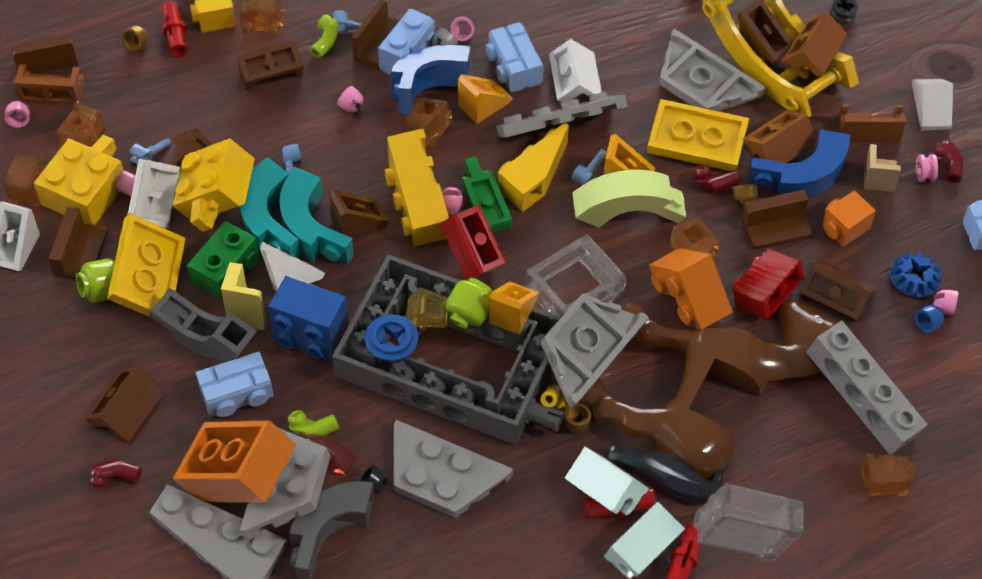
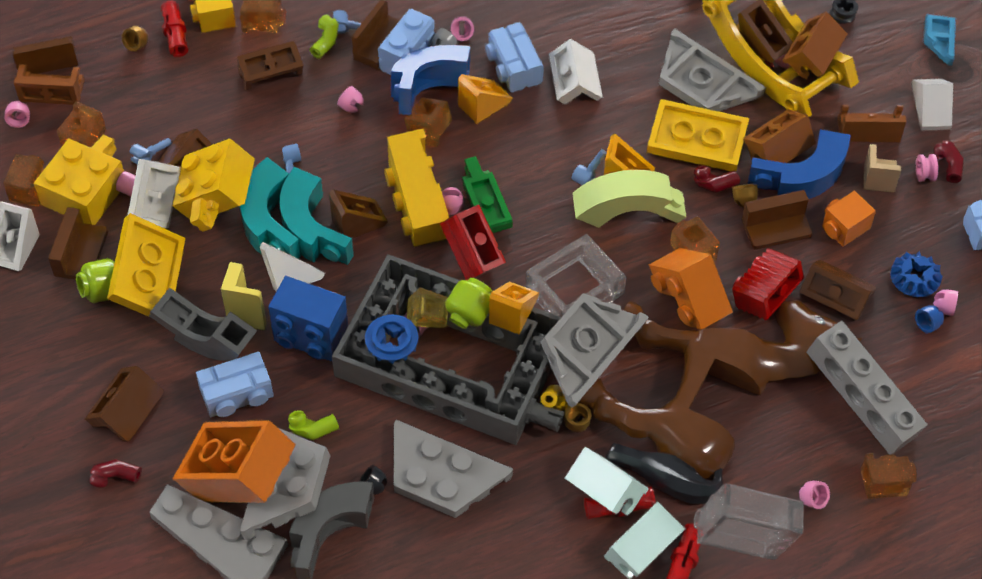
(212, 261): green brick -> none
(340, 459): clear red piece -> none
(530, 174): yellow slope -> none
(569, 110): light grey wing -> none
(816, 490): none -> bright pink hinge
(940, 36): none -> dark azure tile

